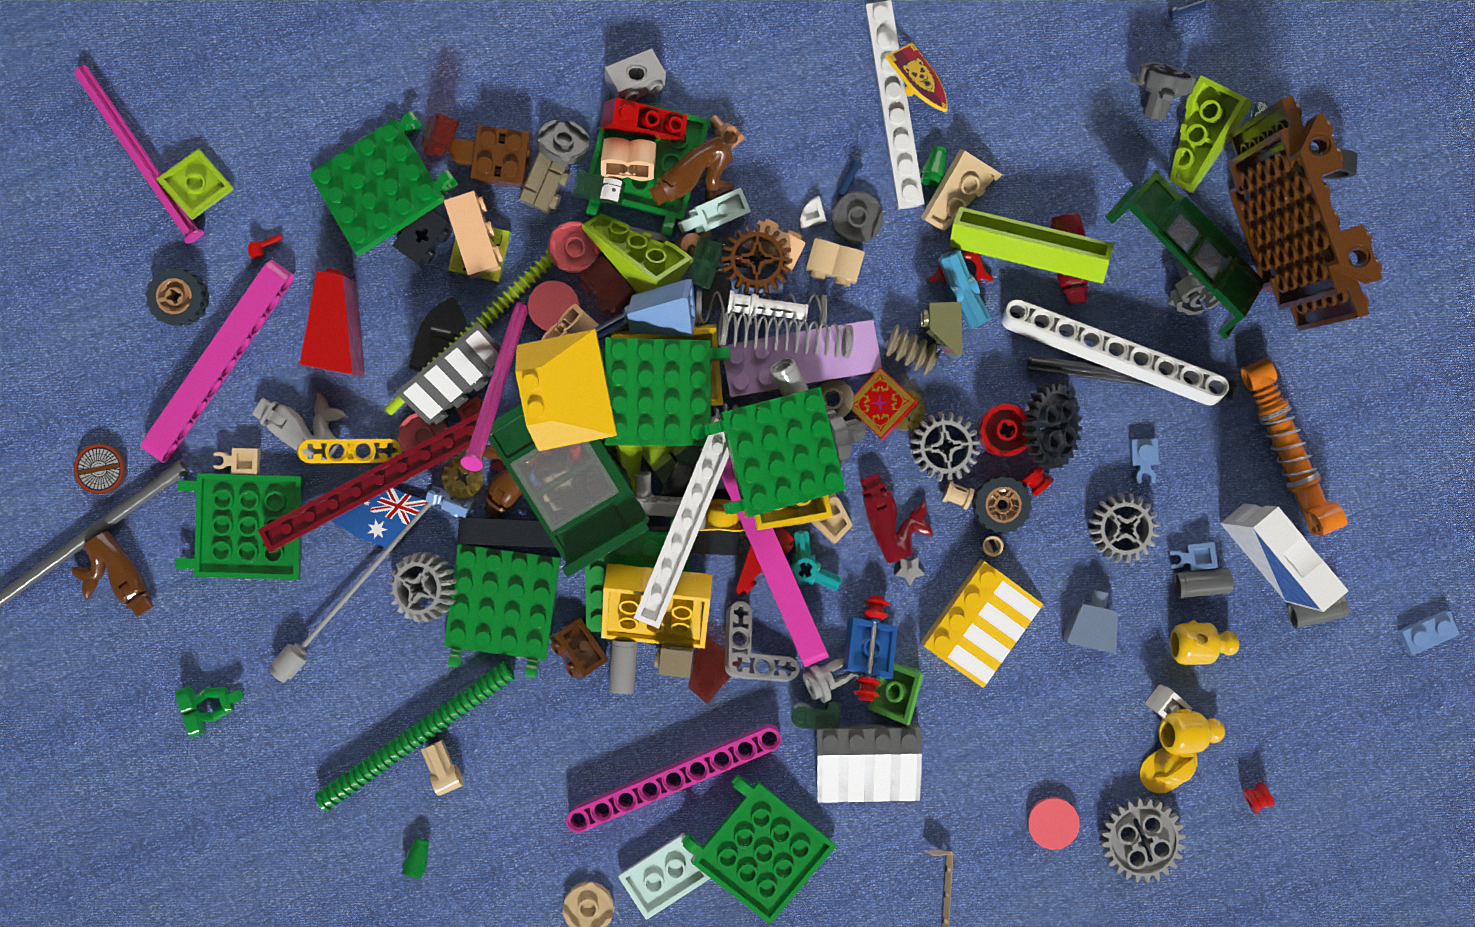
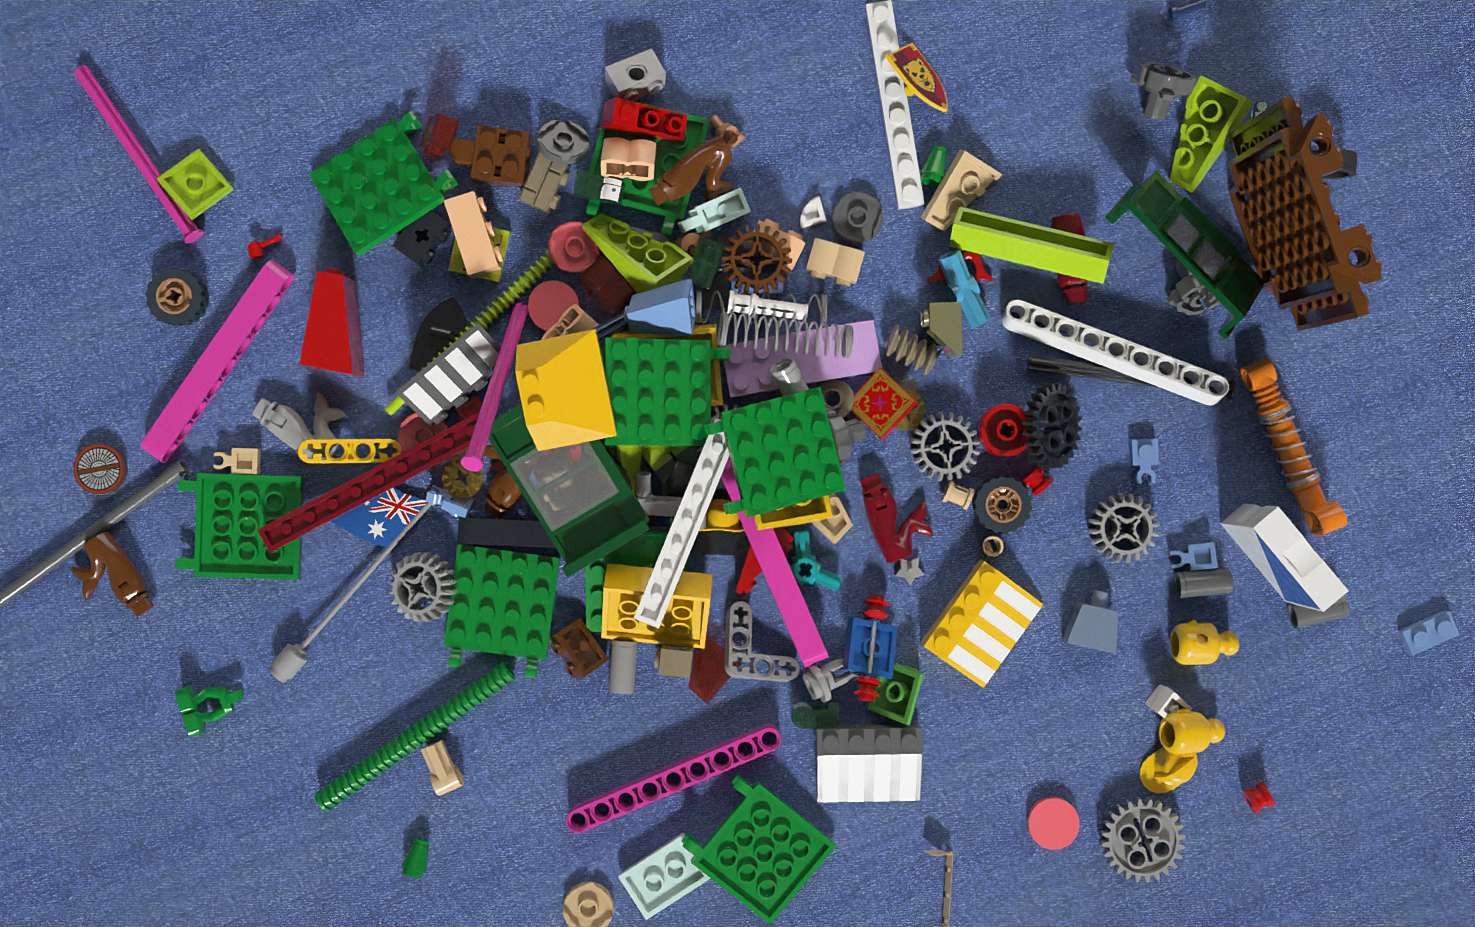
(855, 165): dark blue piece -> none

